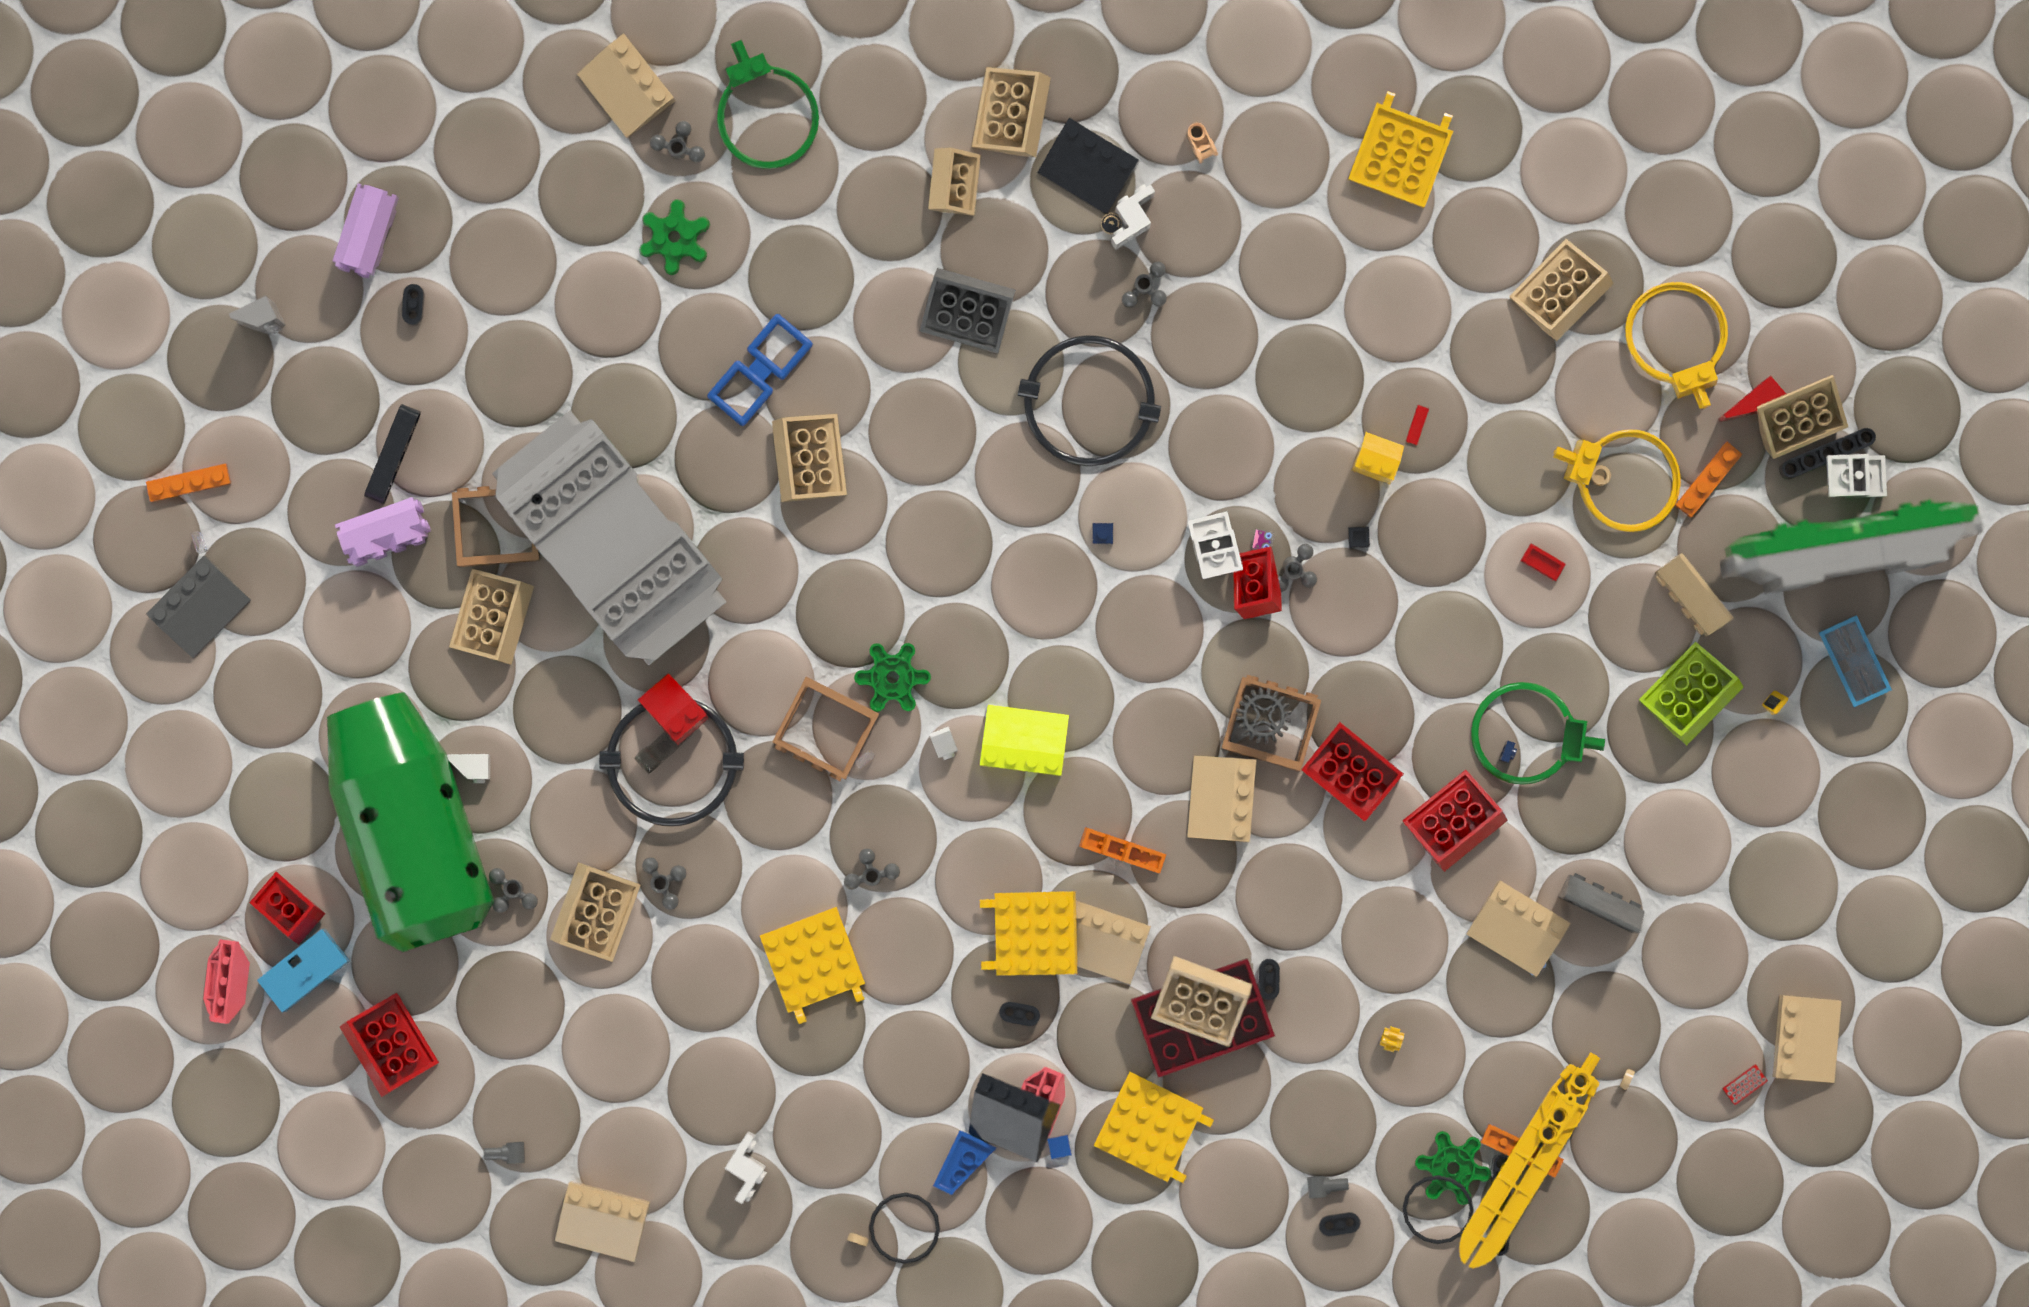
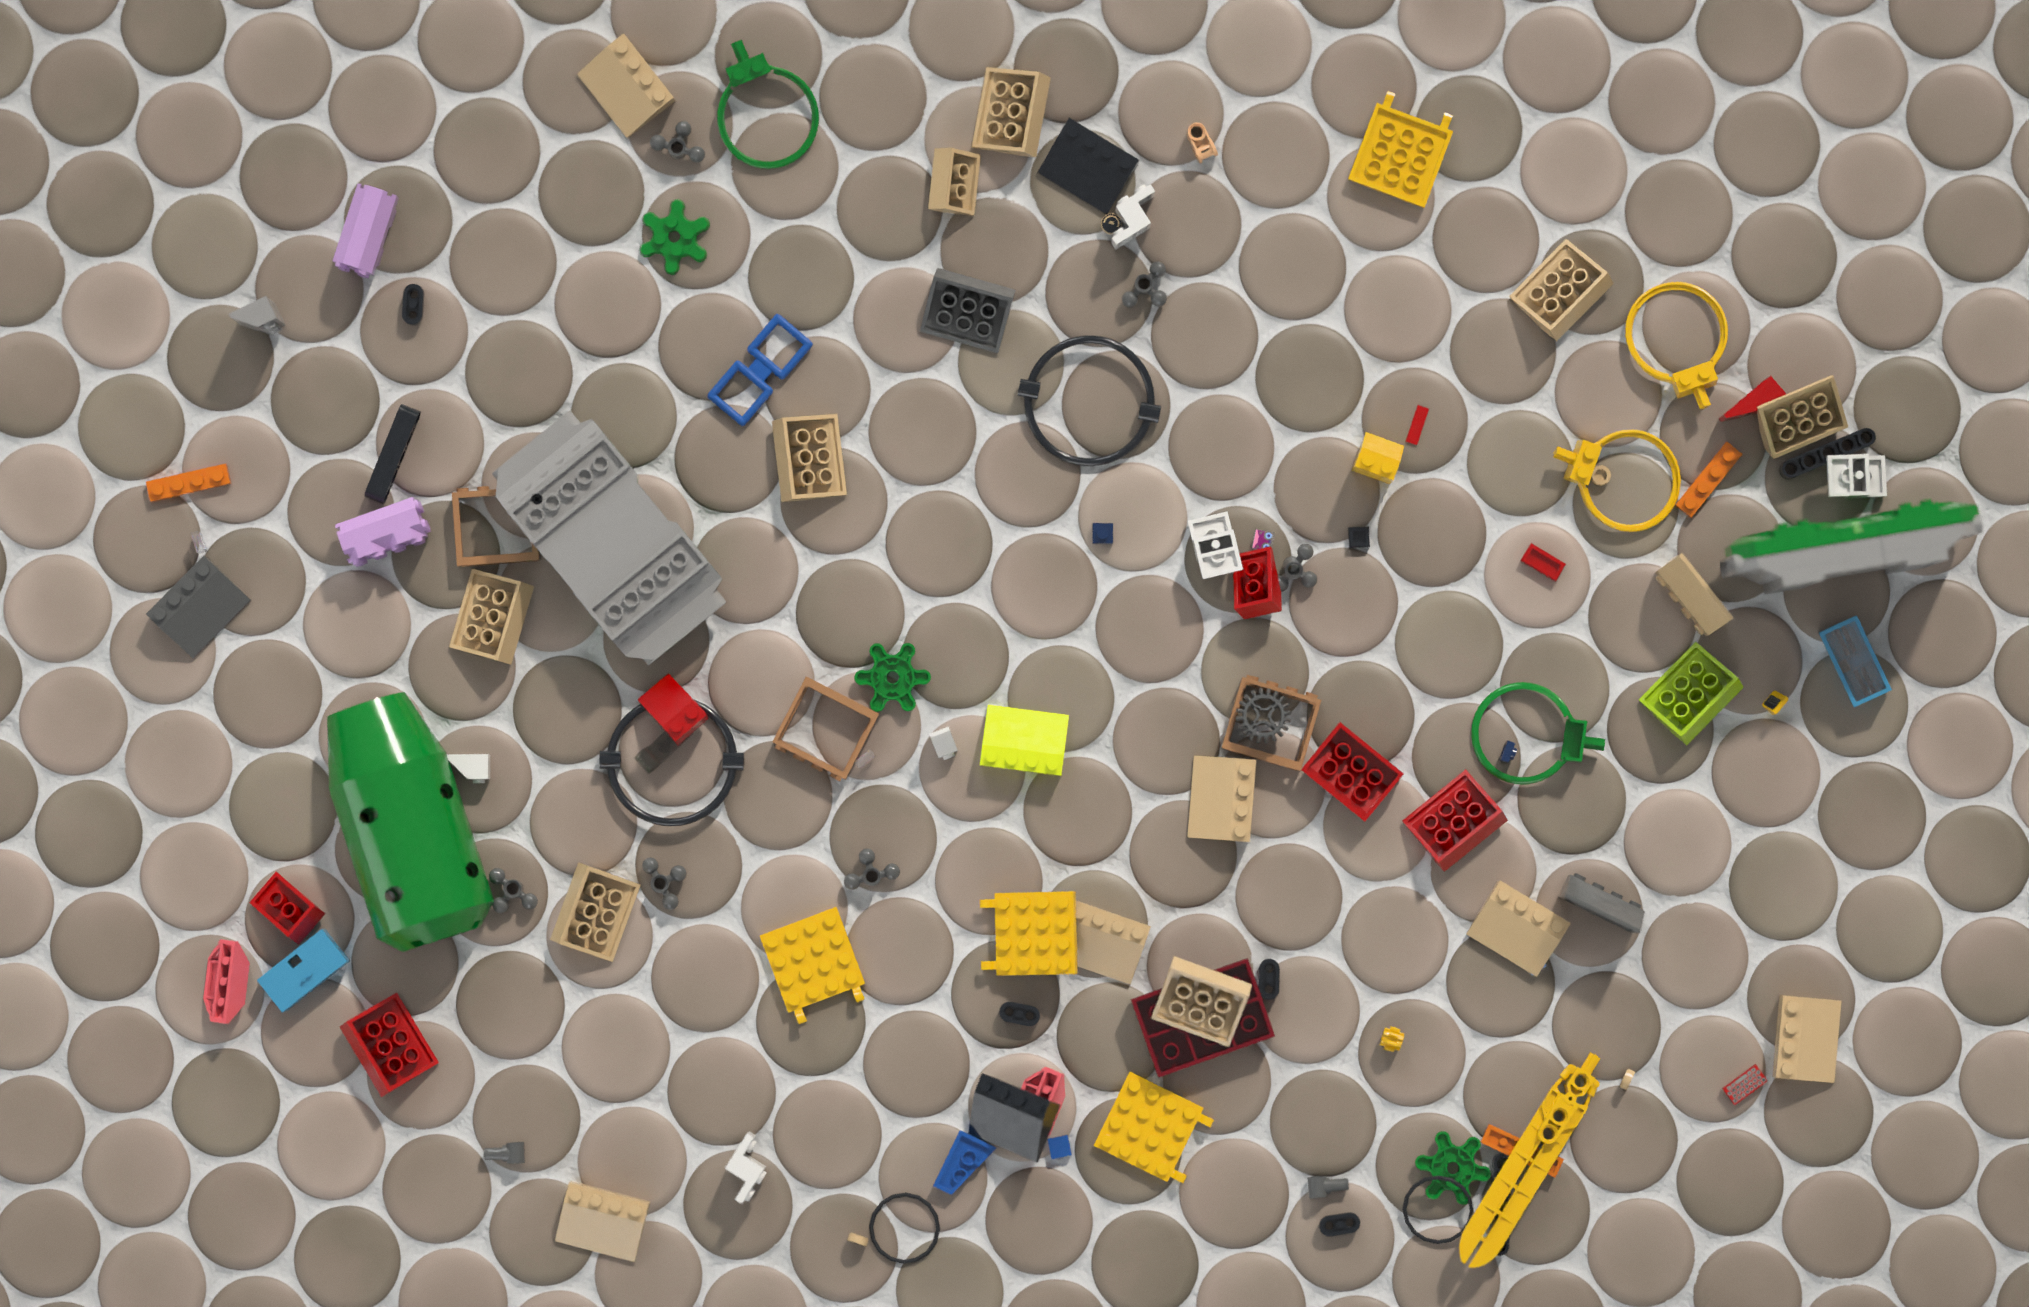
(1122, 850): orange slope -> none

